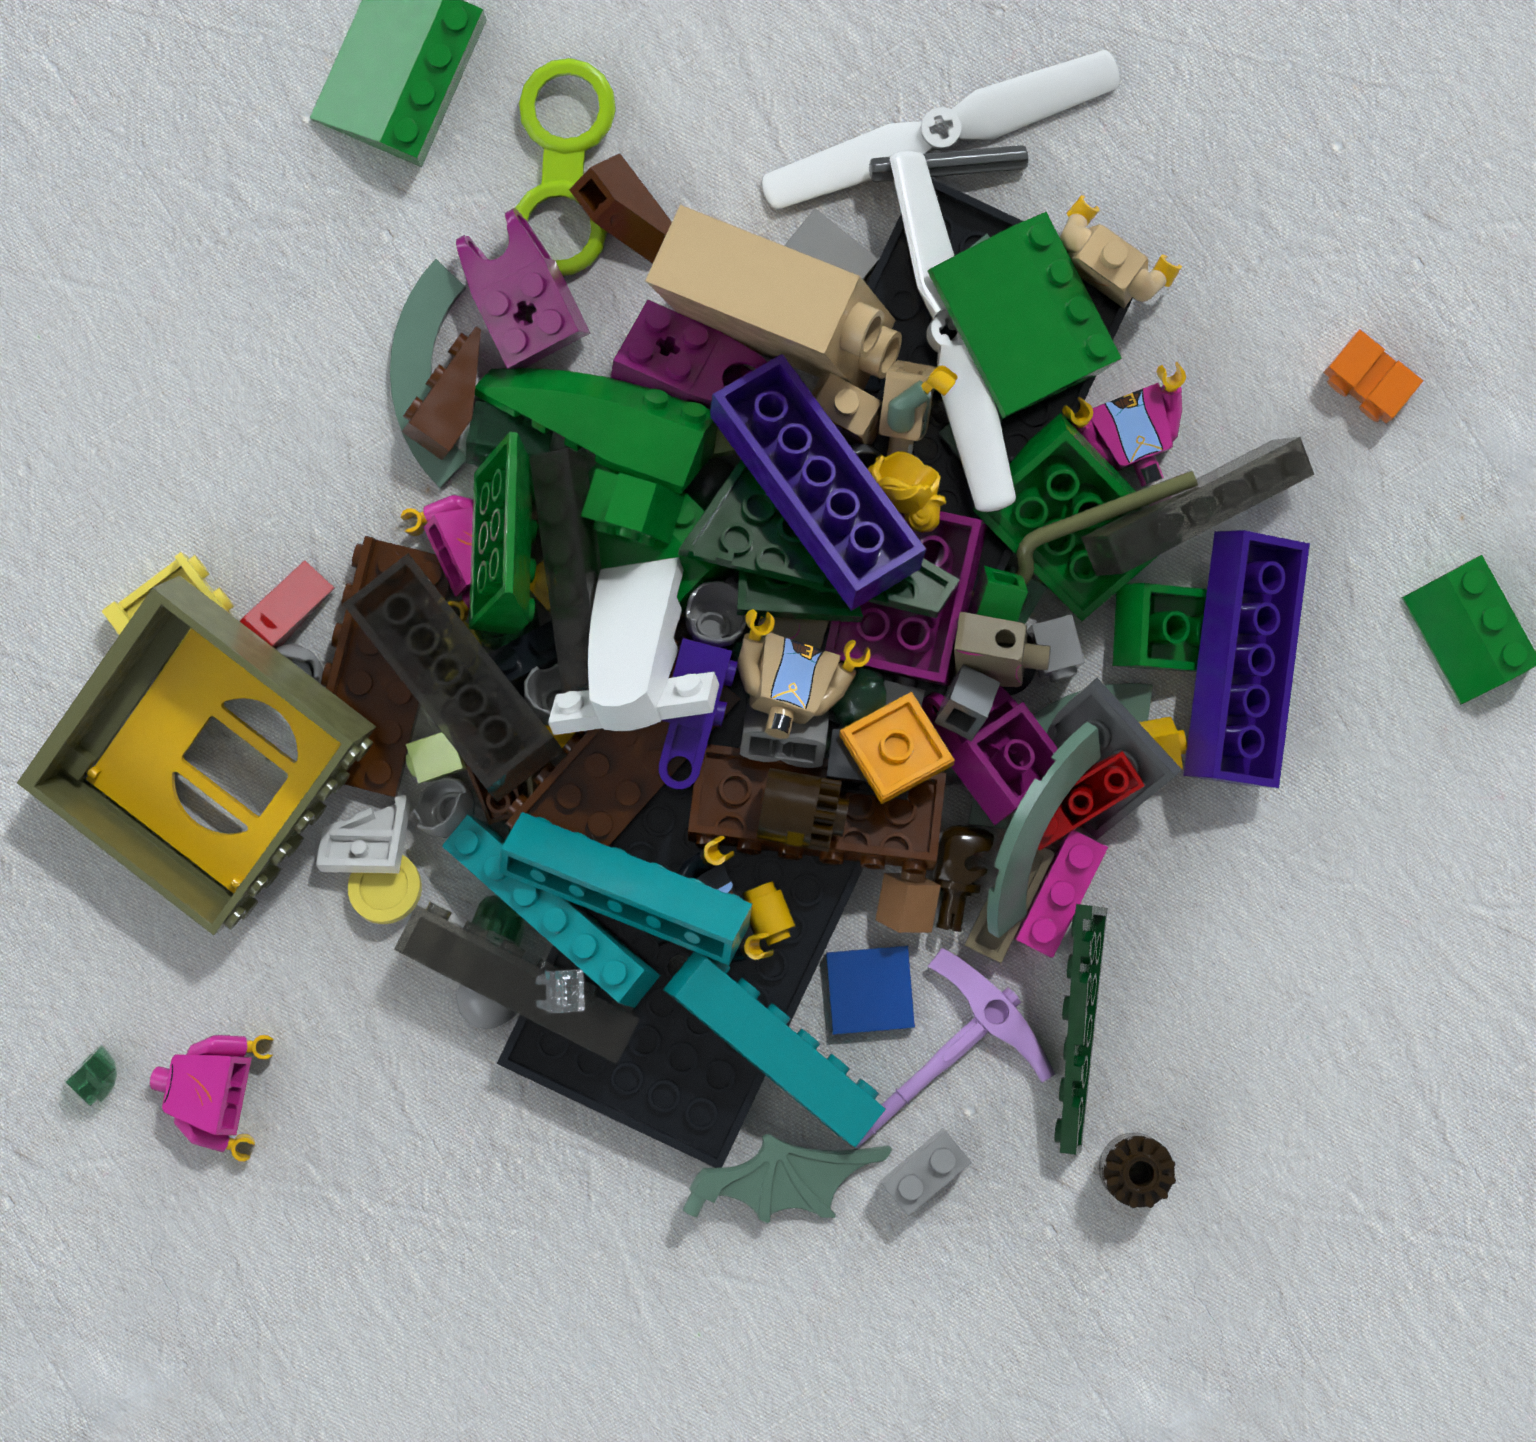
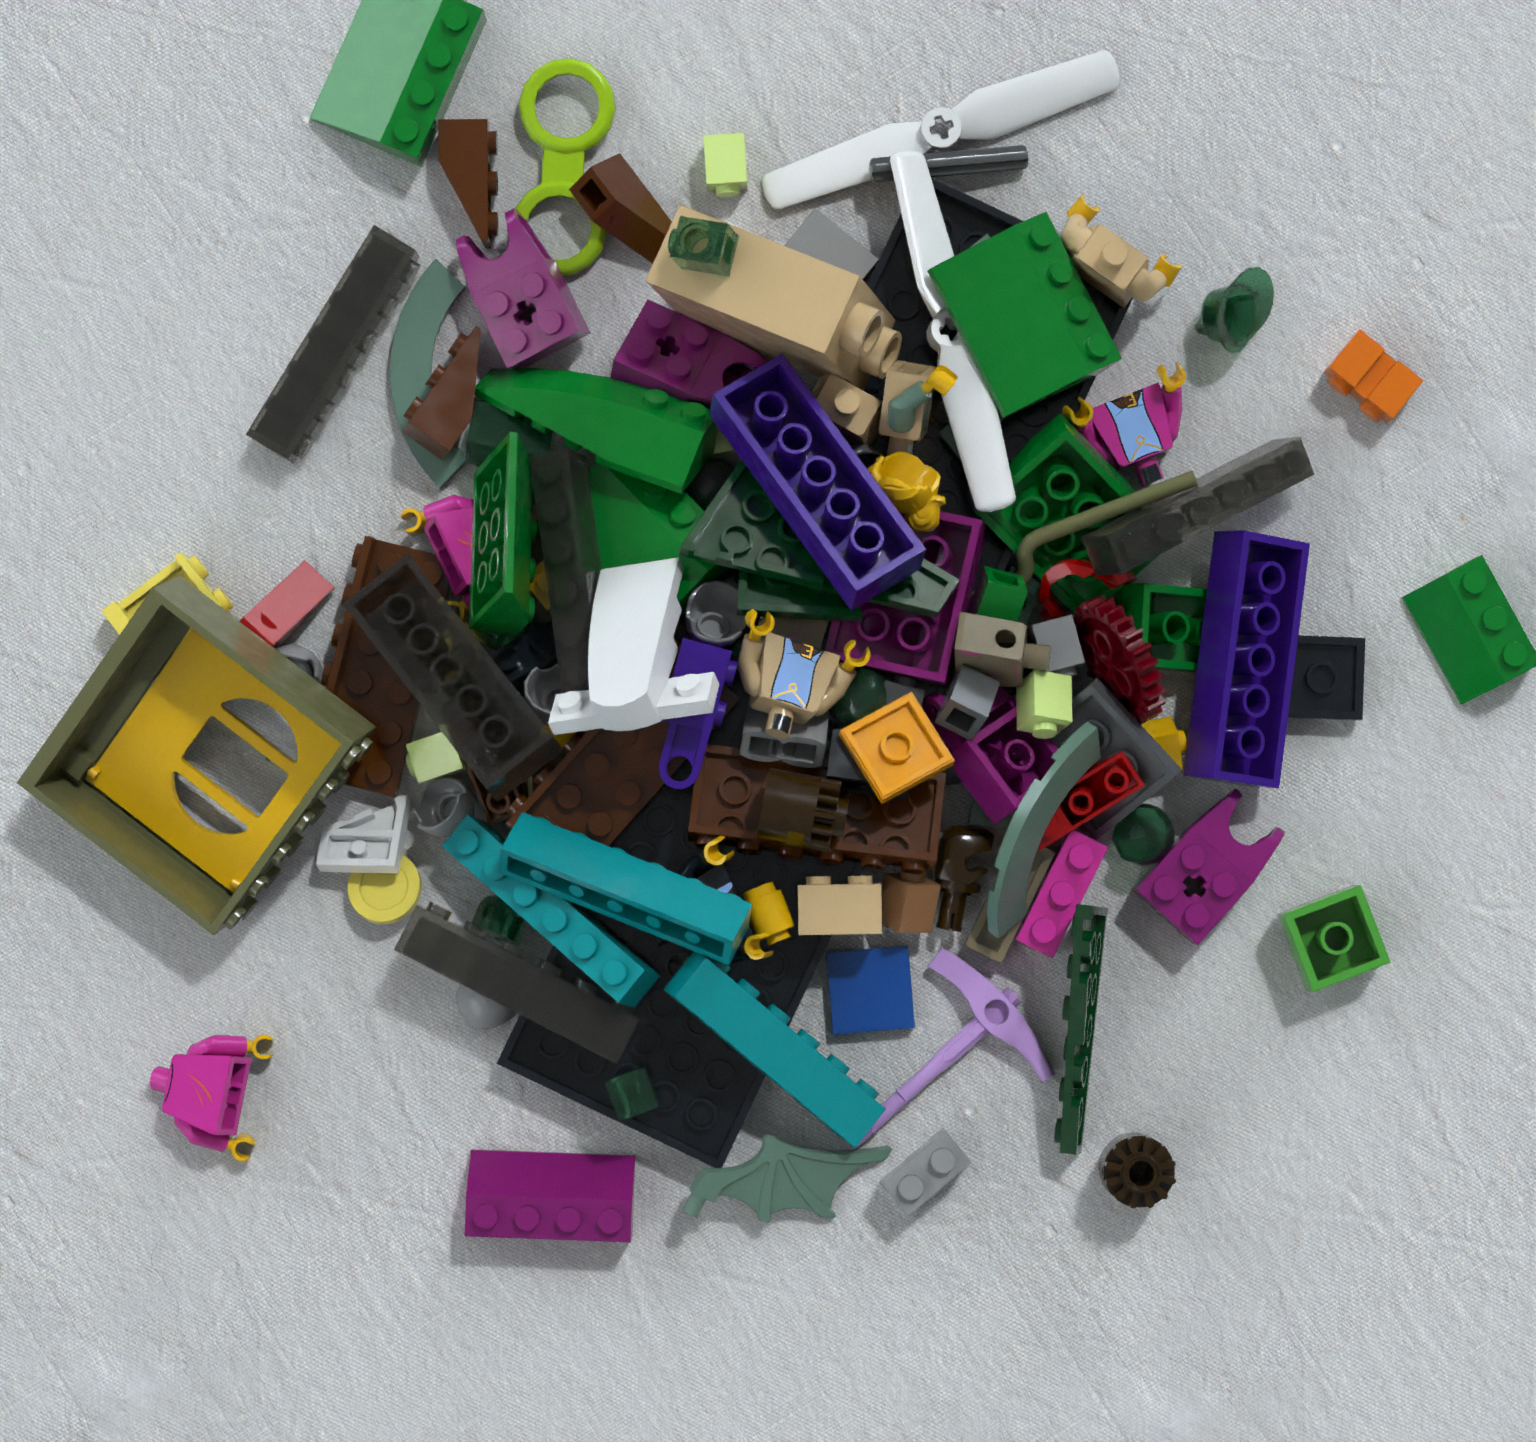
(94, 1076): clear green piece -> none
(334, 344): none -> clear smoke brick
(465, 157): none -> reddish brown slope
(550, 1196): none -> magenta slope
(563, 991): clear tile -> none
(632, 508): green brick -> none
(632, 1093): none -> clear green brick
(718, 254): none -> clear green brick
(725, 164): none -> yellowish green brick
(839, 907): none -> tan brick
(1044, 704): none -> yellowish green brick
(1075, 567): none -> red helmet
(1119, 657): none -> dark red gear
(1144, 835): none -> clear green hair
(1215, 858): none -> magenta brick
(1238, 310): none -> clear green piece
(1328, 678): none -> black plate
(1333, 938): none -> bright green brick

